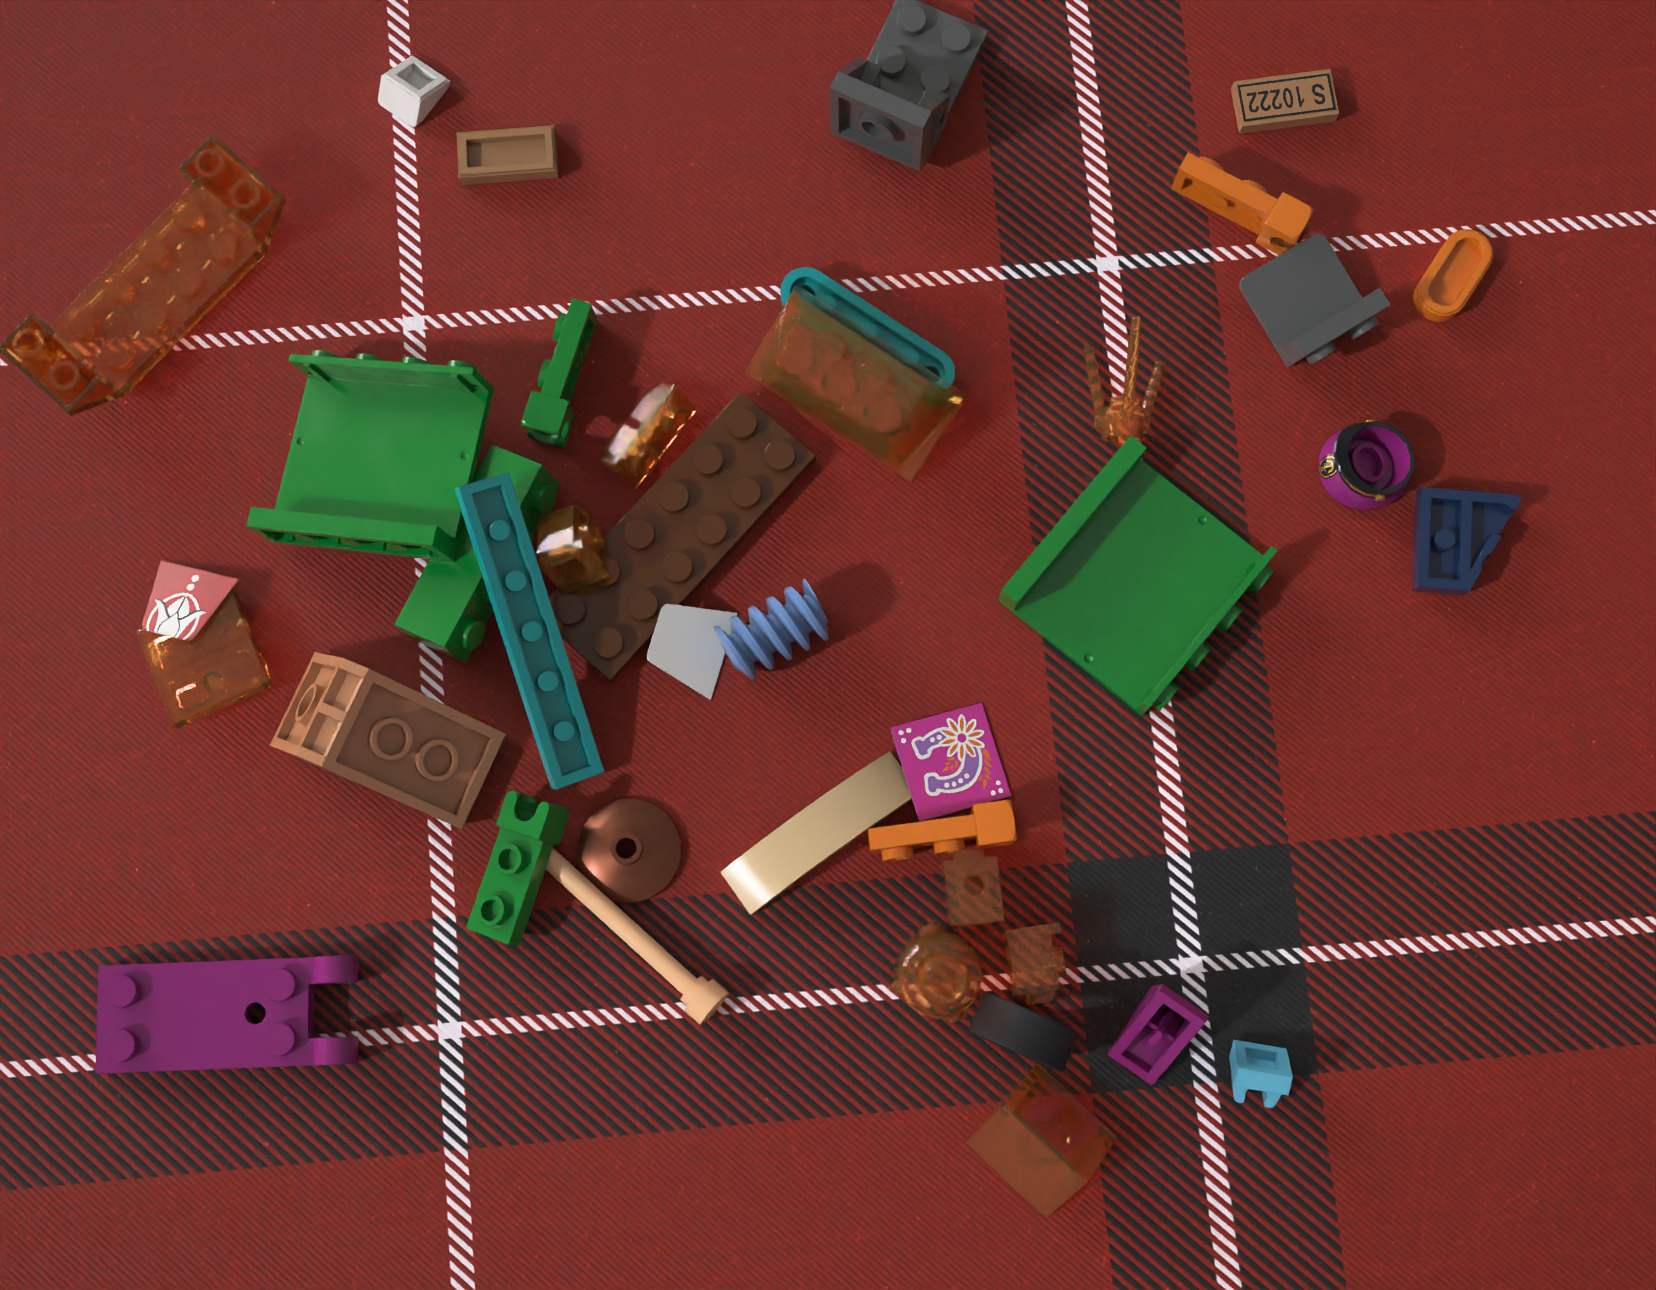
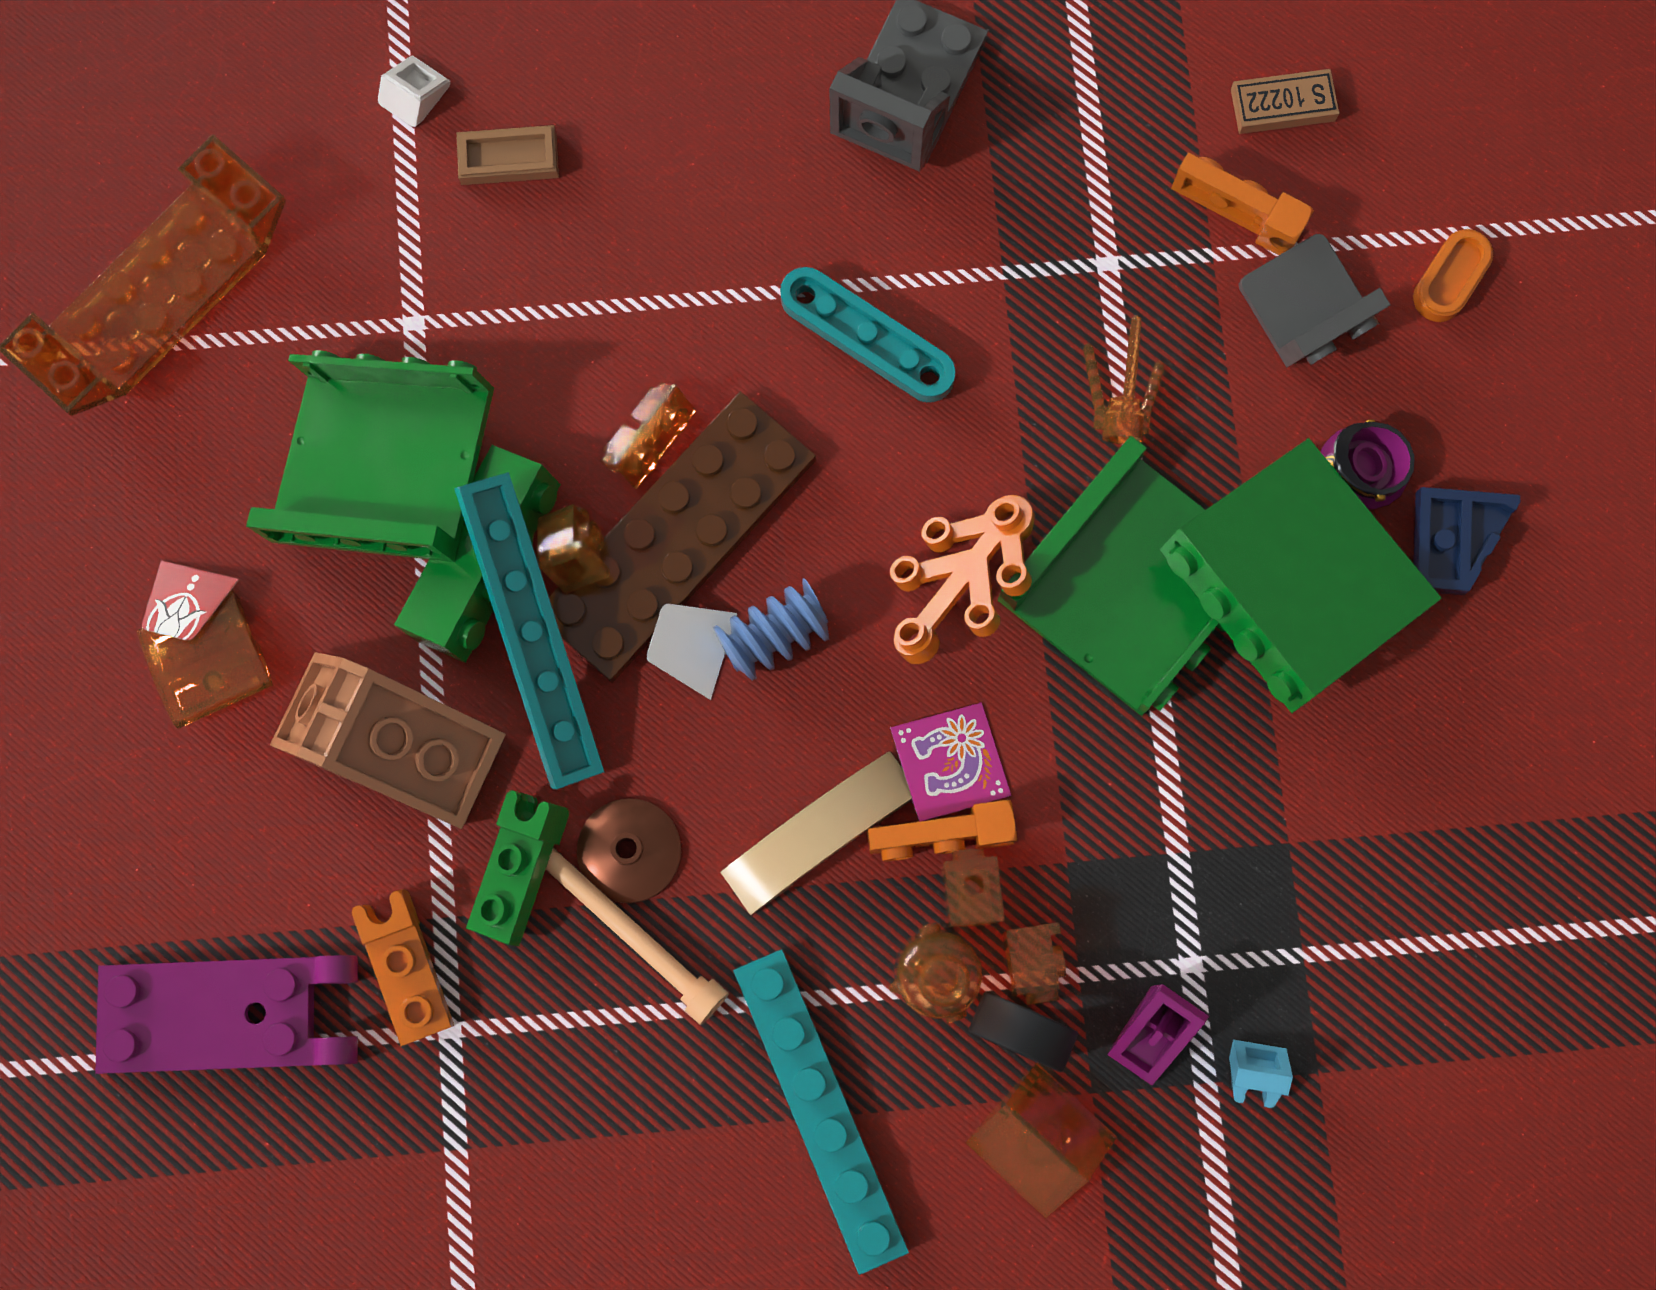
(404, 969): none -> orange plate
(549, 412): green plate -> none
(821, 1112): none -> teal plate
(855, 383): clear orange windscreen -> none
(964, 570): none -> plant
(1299, 574): none -> green panel

